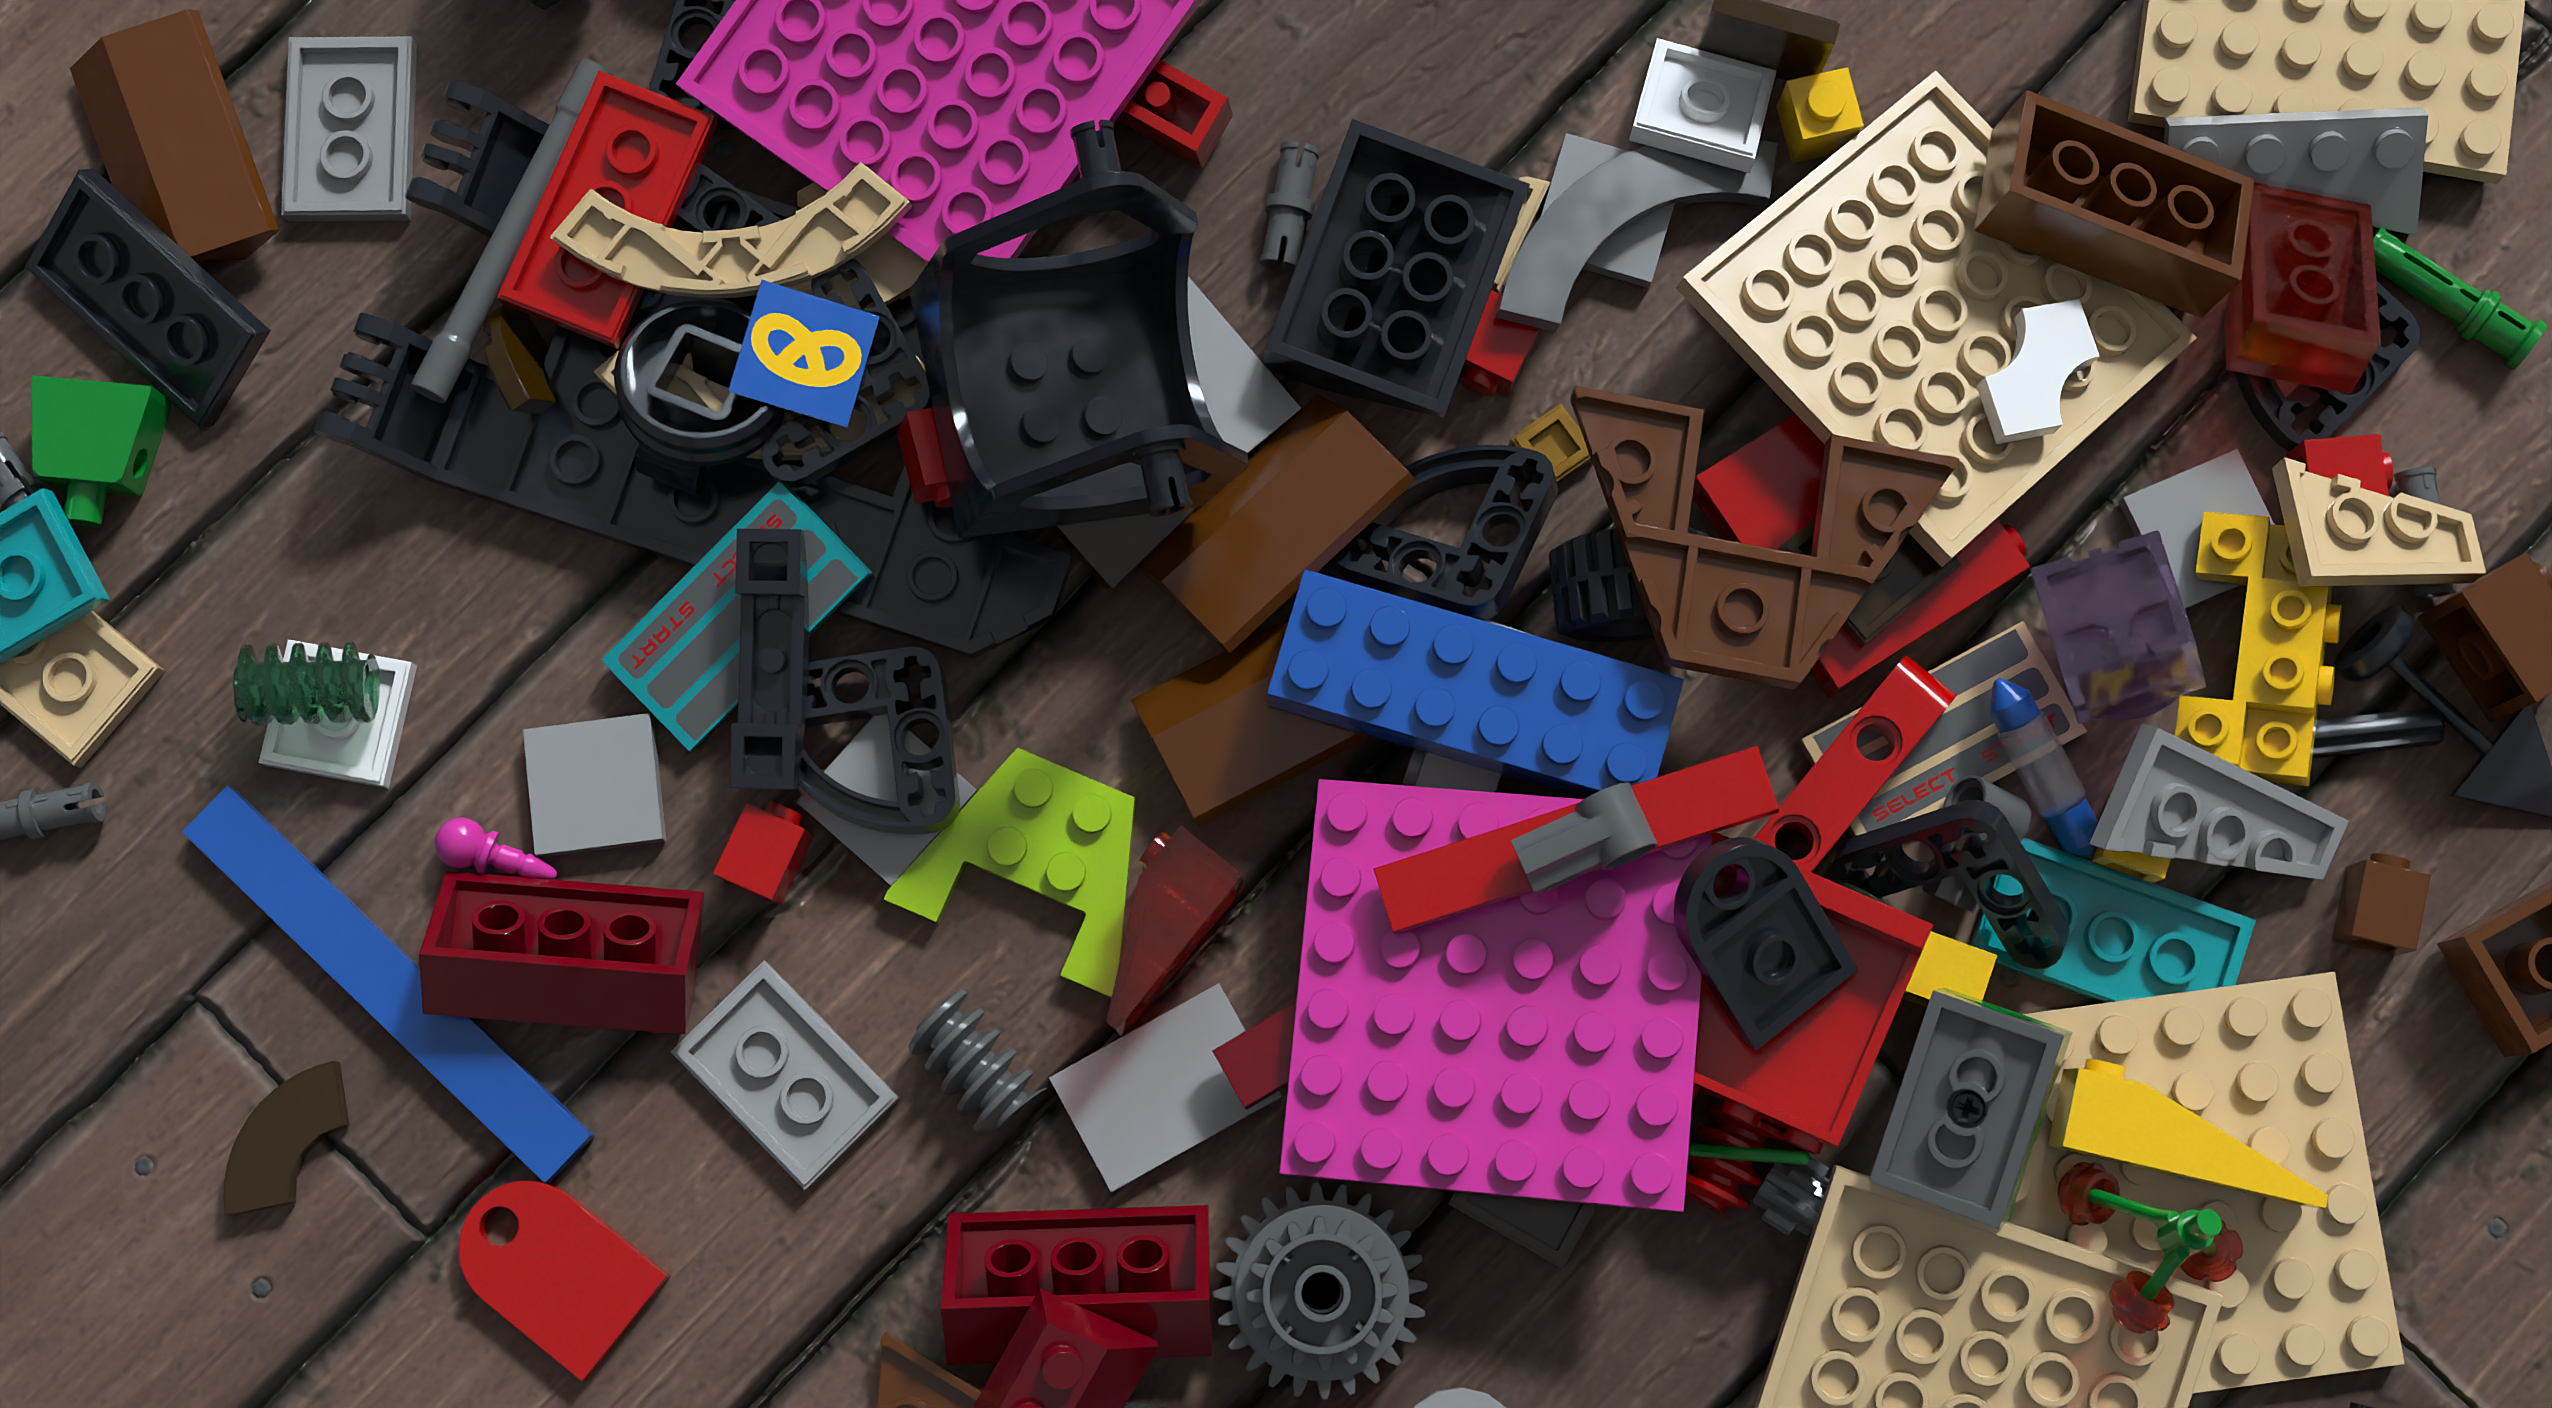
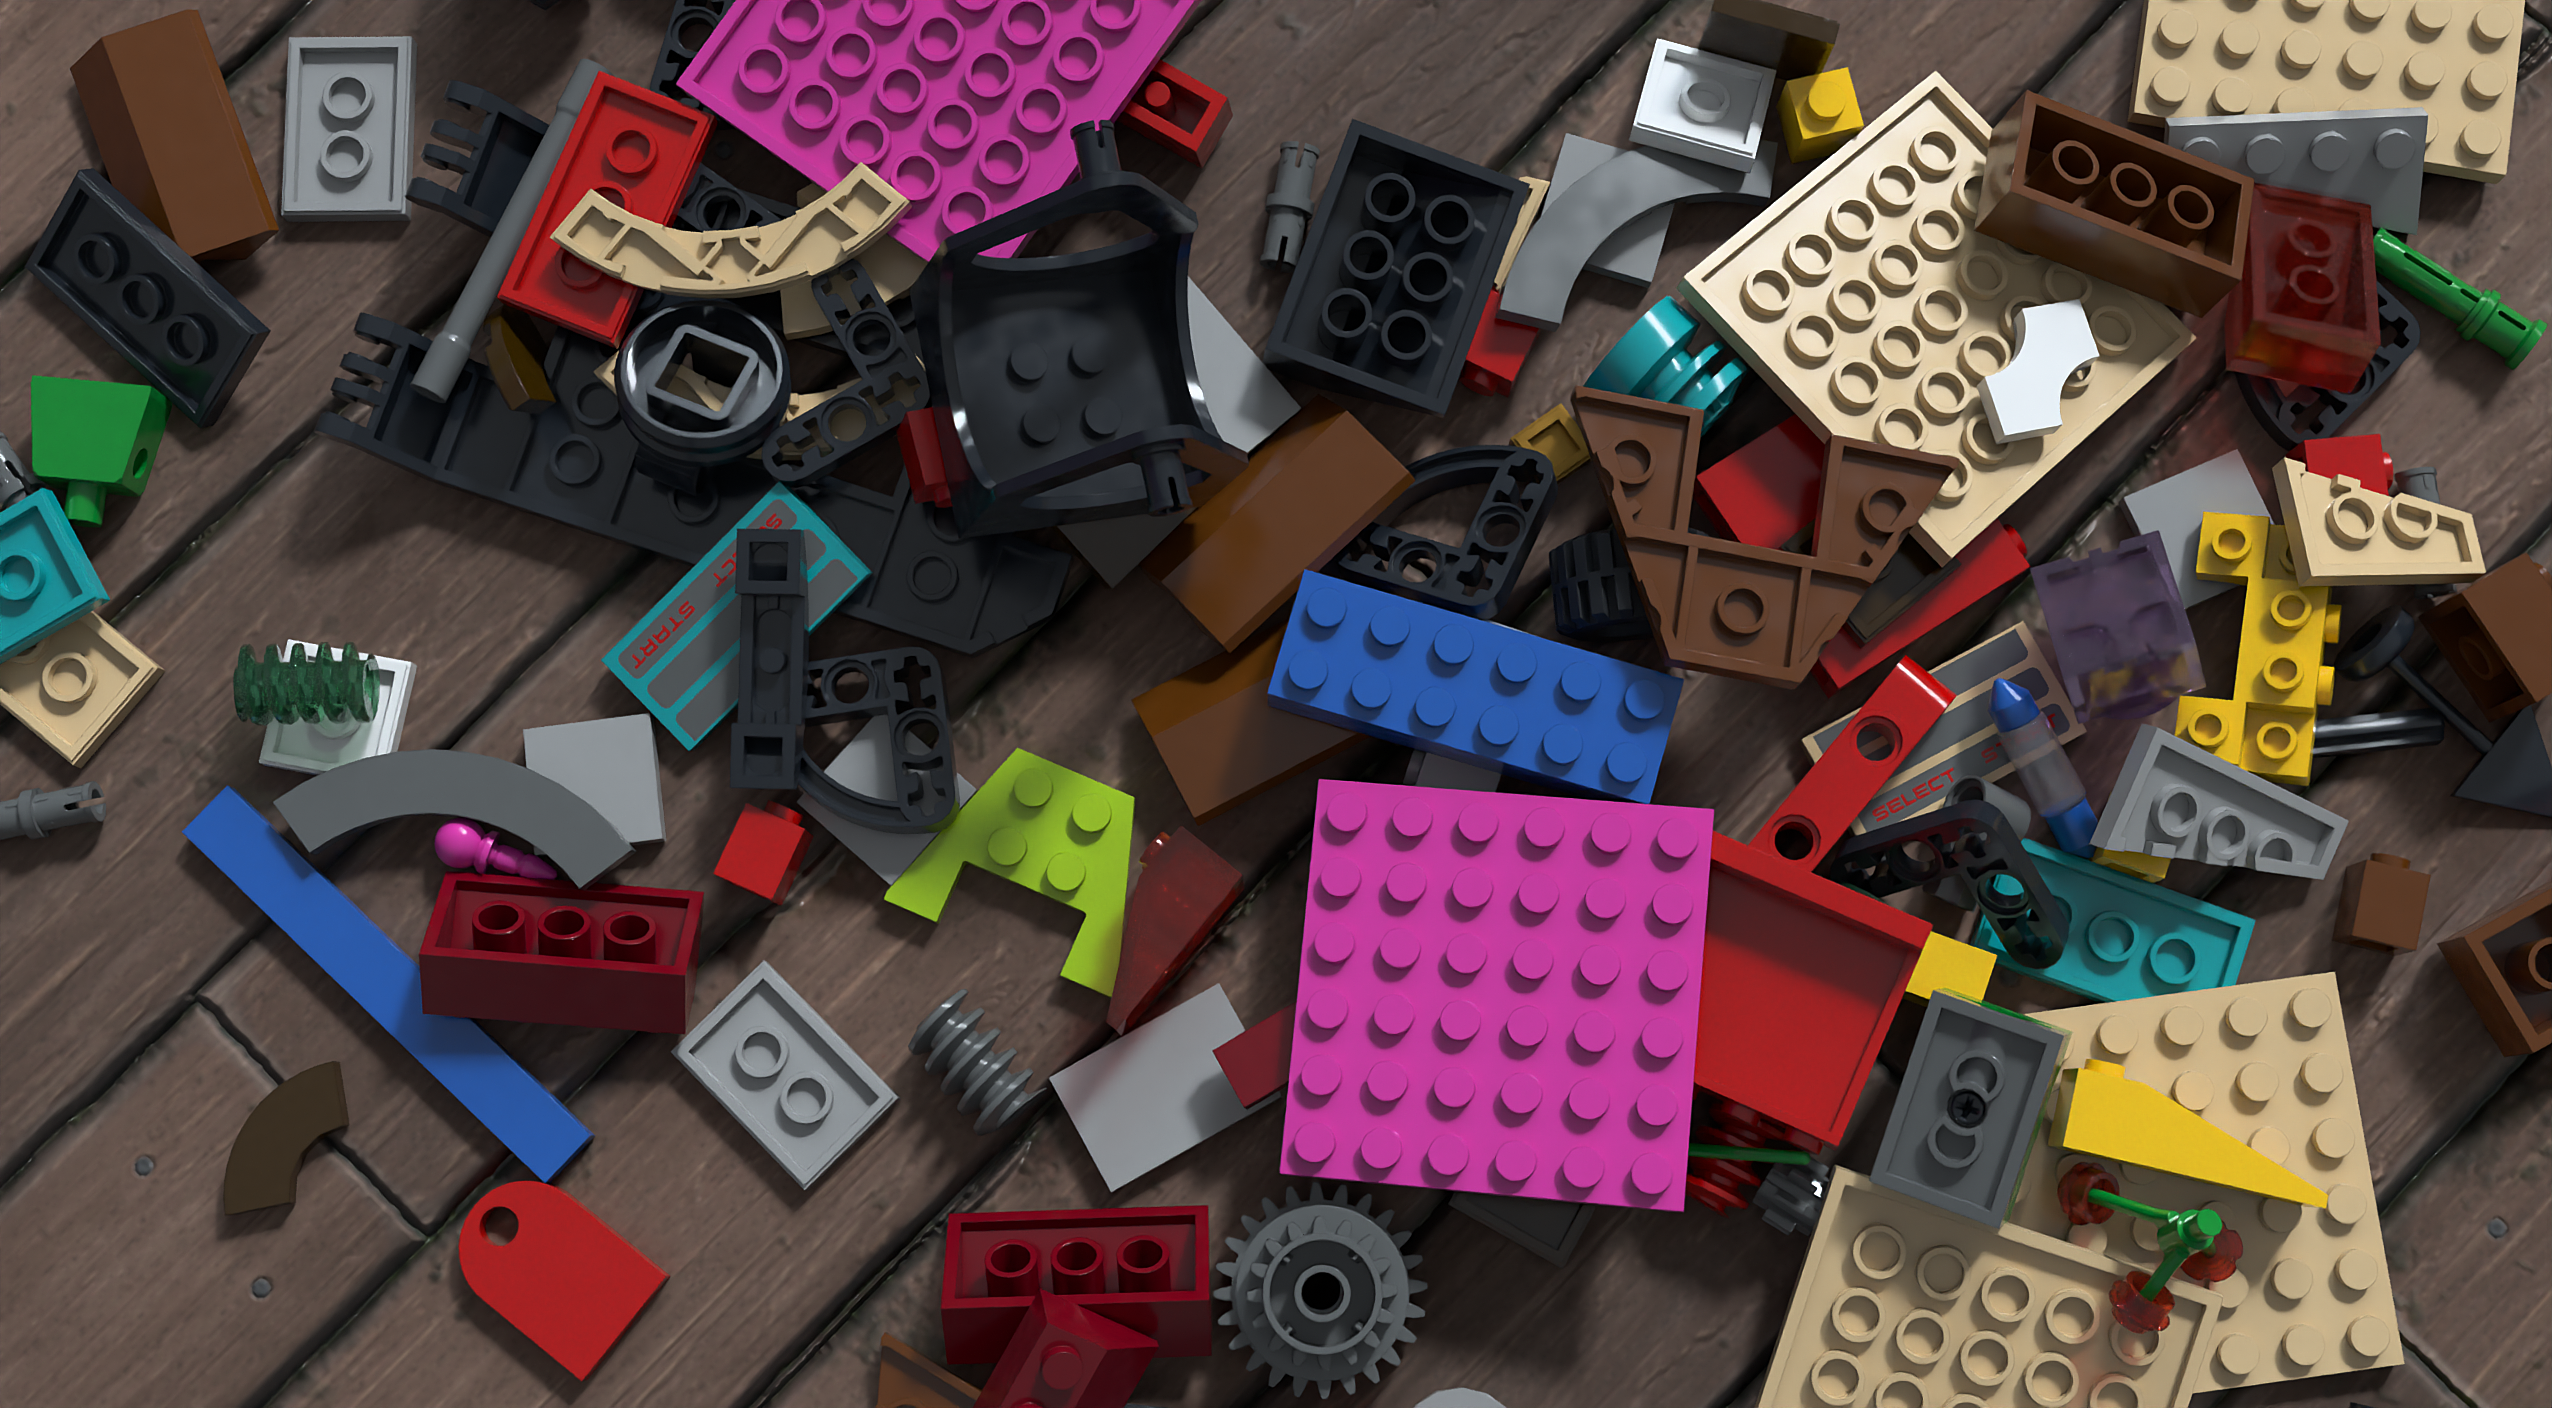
(456, 786): none -> dark grey tile
(804, 353): blue sticker -> none
(1489, 871): red tile -> none
(1601, 833): dark grey piece -> none
(1657, 366): none -> teal wheel
(1762, 942): black tile -> none

